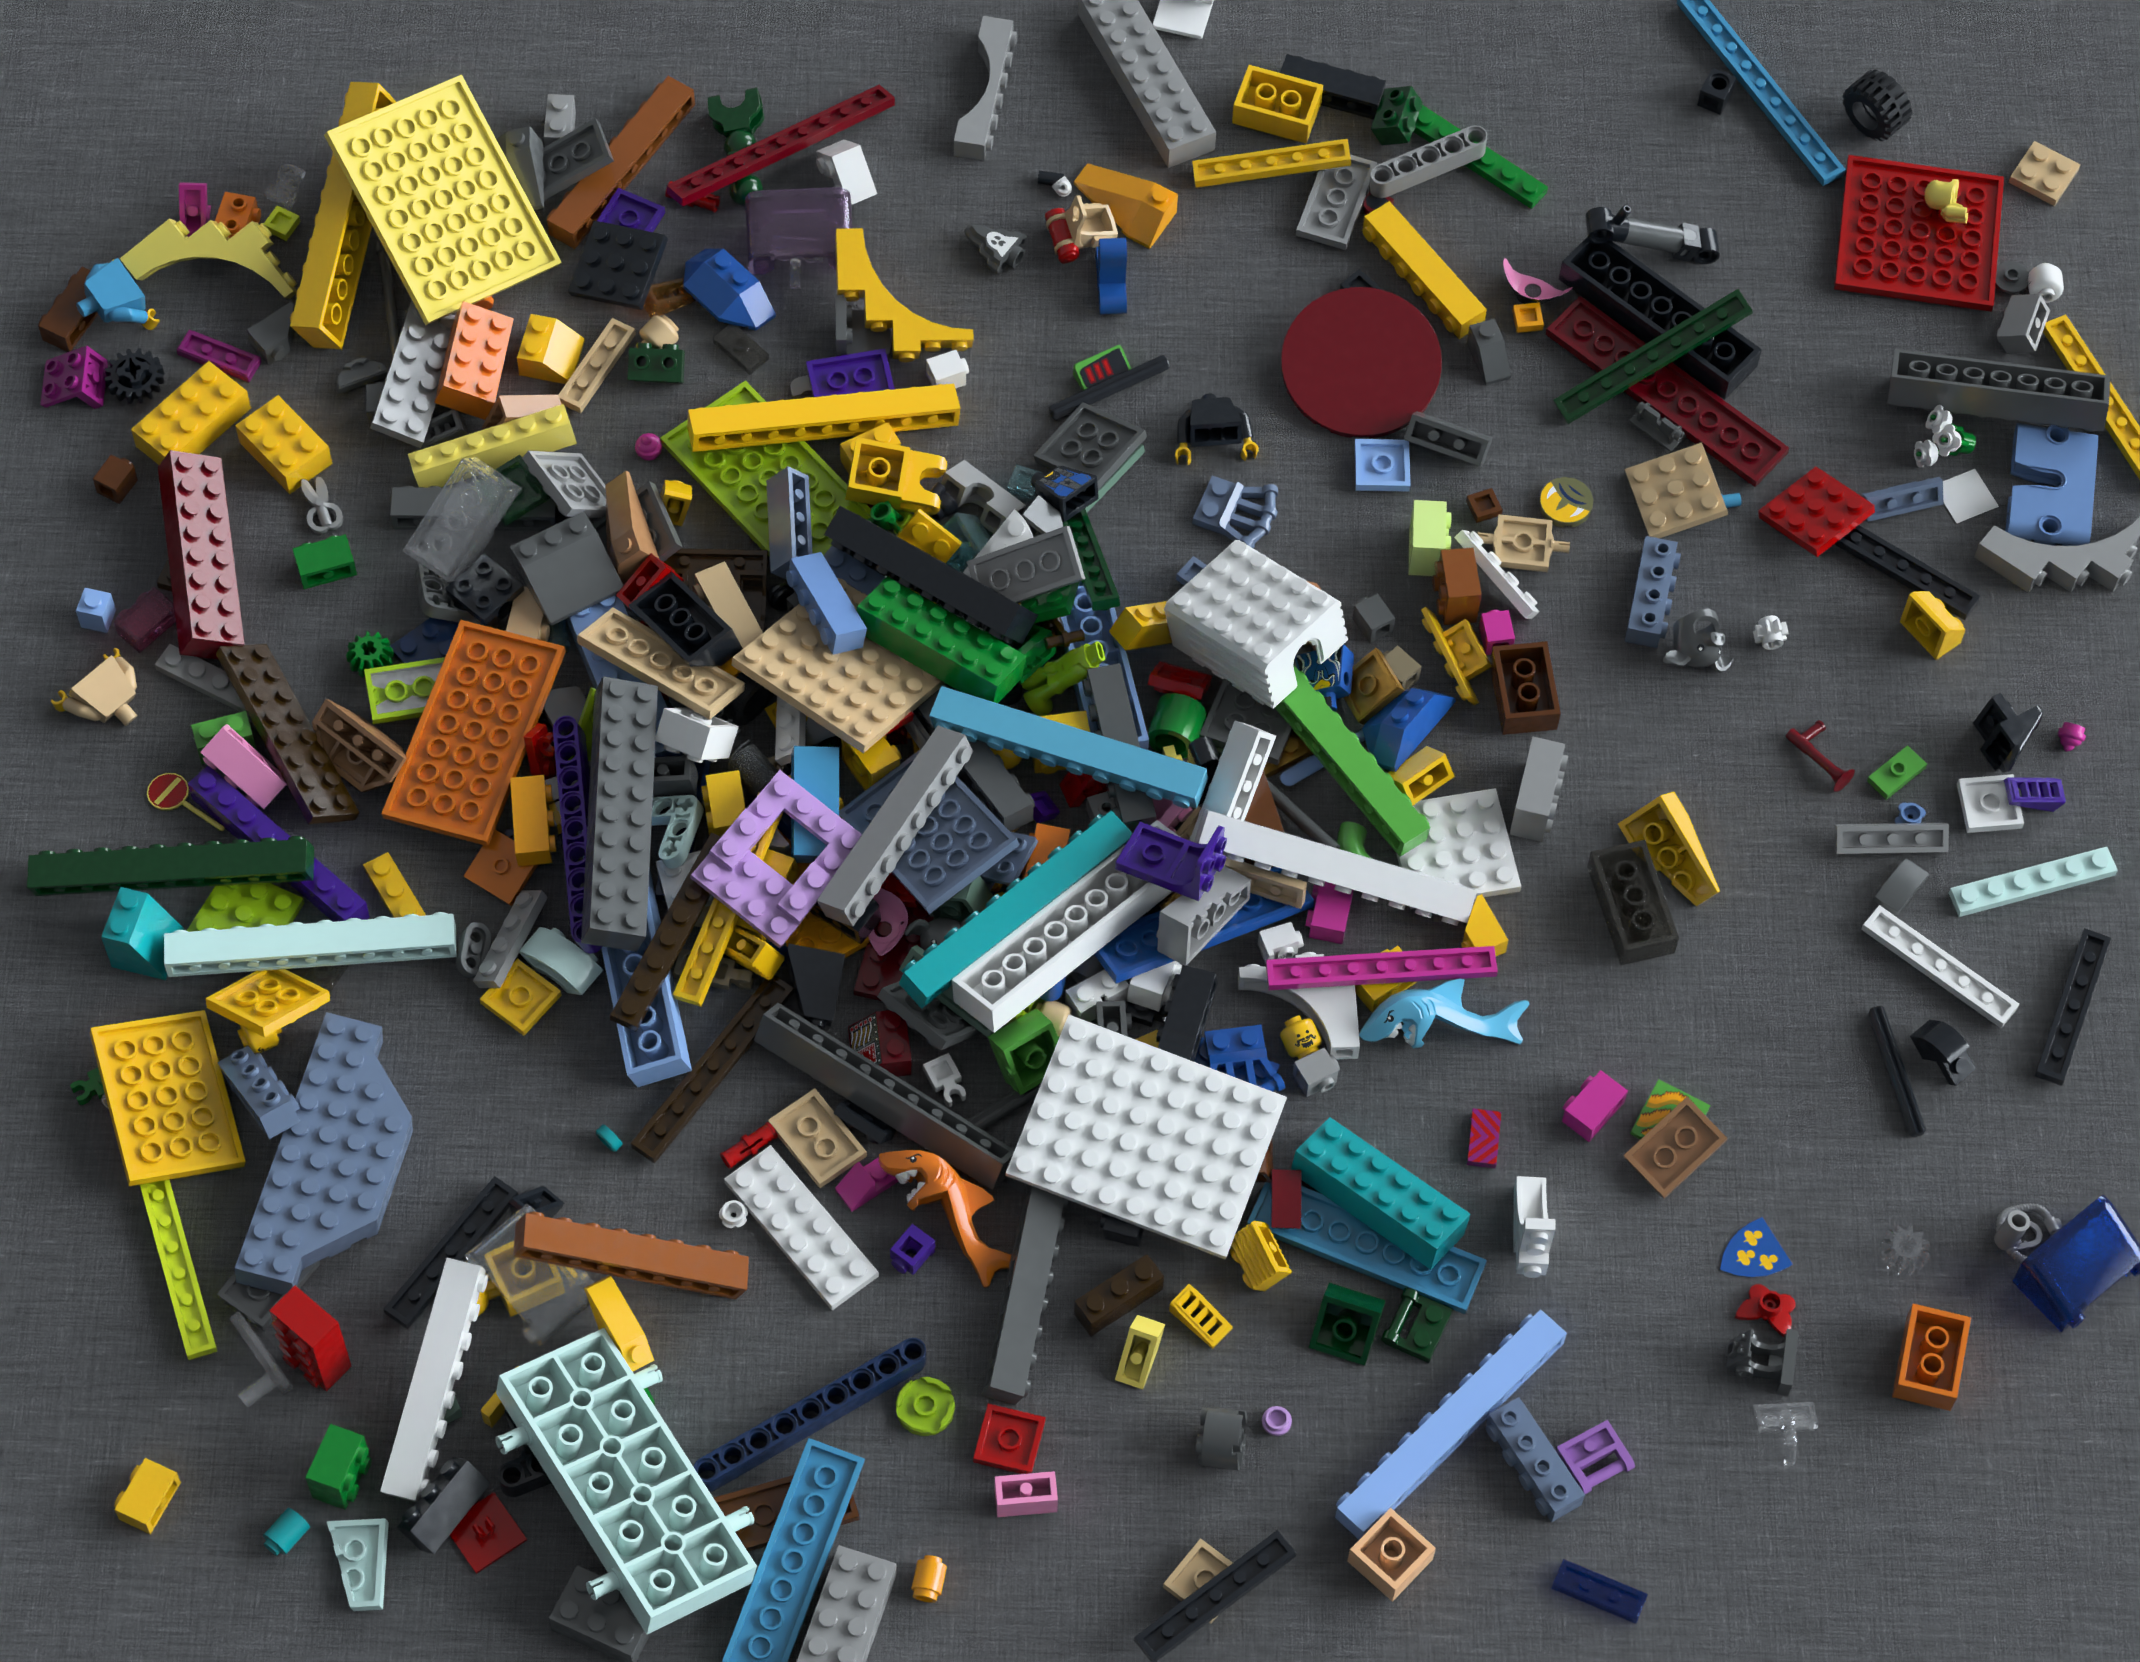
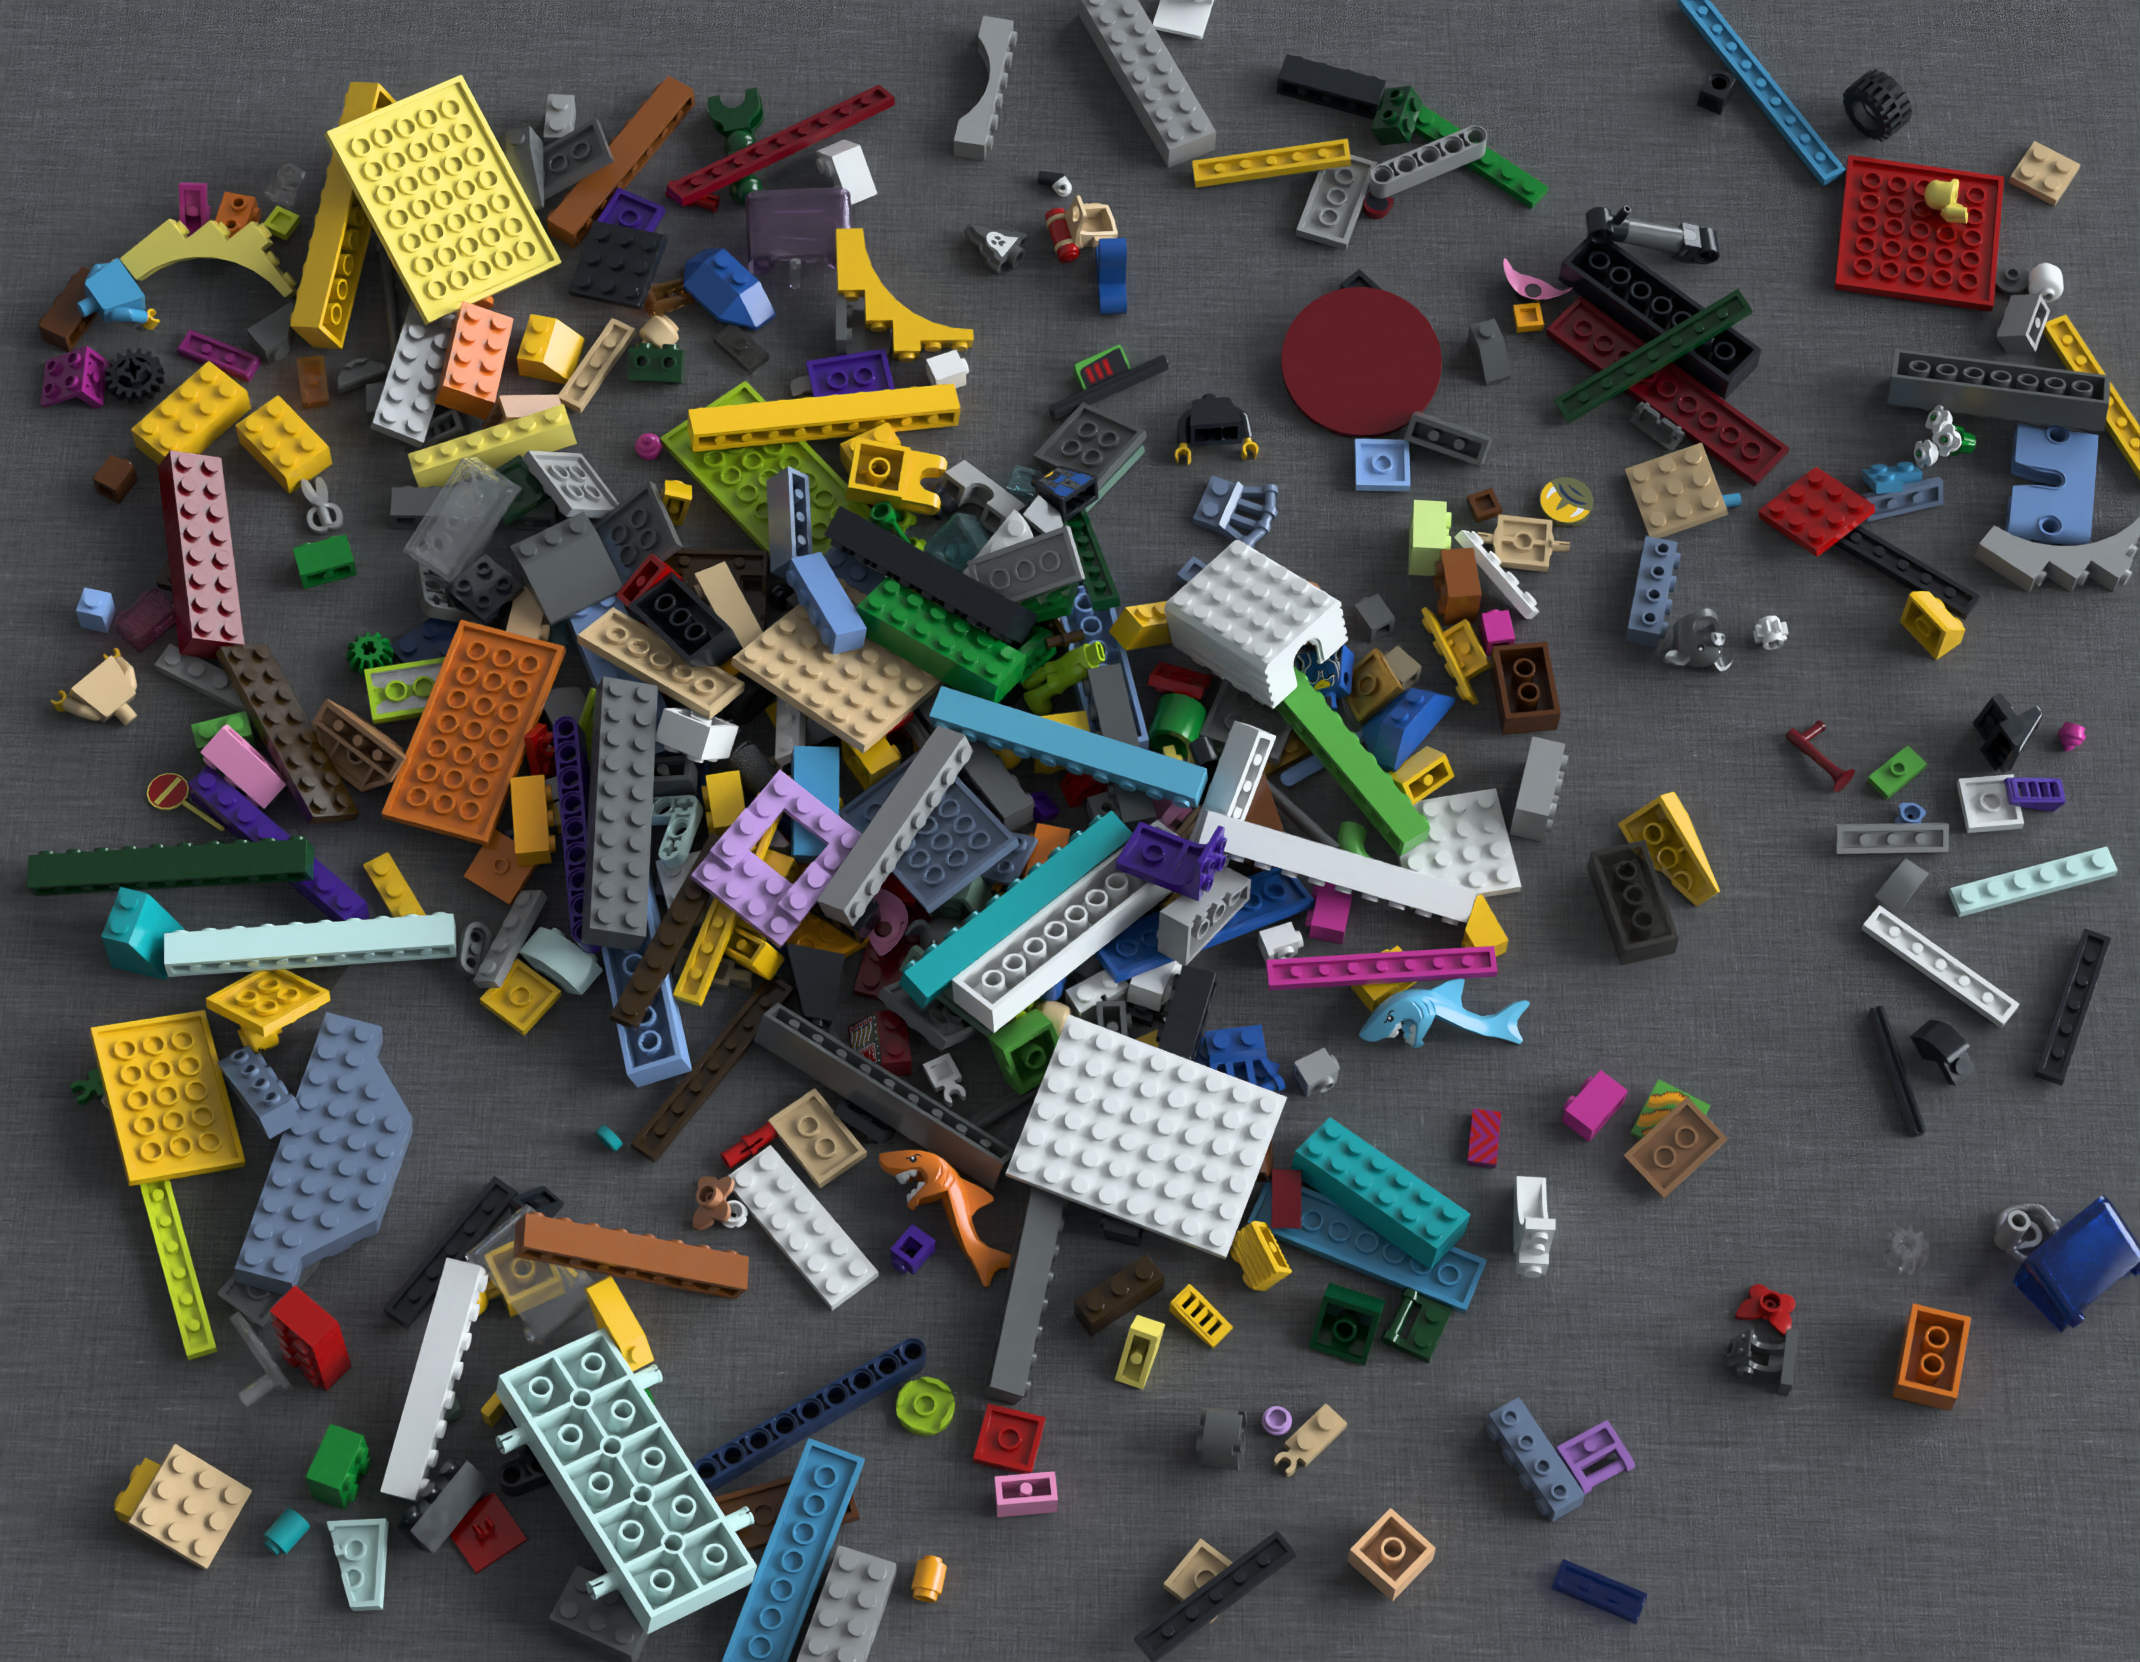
(189, 1507): none -> tan plate
(247, 907): lime plate -> none
(313, 381): none -> clear orange plate
(626, 528): medium nougat wedge -> none
(712, 1201): none -> nougat animal
(863, 1184): dark pink slope -> none
(929, 536): yellow plate -> none
(1136, 204): light orange wedge -> none
(1271, 884): tan plate -> none
(1277, 104): yellow brick -> none
(1300, 1037): yellow head -> none
(1311, 1438): none -> tan plate
(1329, 1008): white arch -> none
(1423, 269): yellow brick -> none
(1451, 1424): light blue brick -> none
(1754, 1252): blue sticker -> none
(1786, 1419): clear plate -> none
(1891, 479): none -> dark azure plate
(1967, 496): white sticker -> none

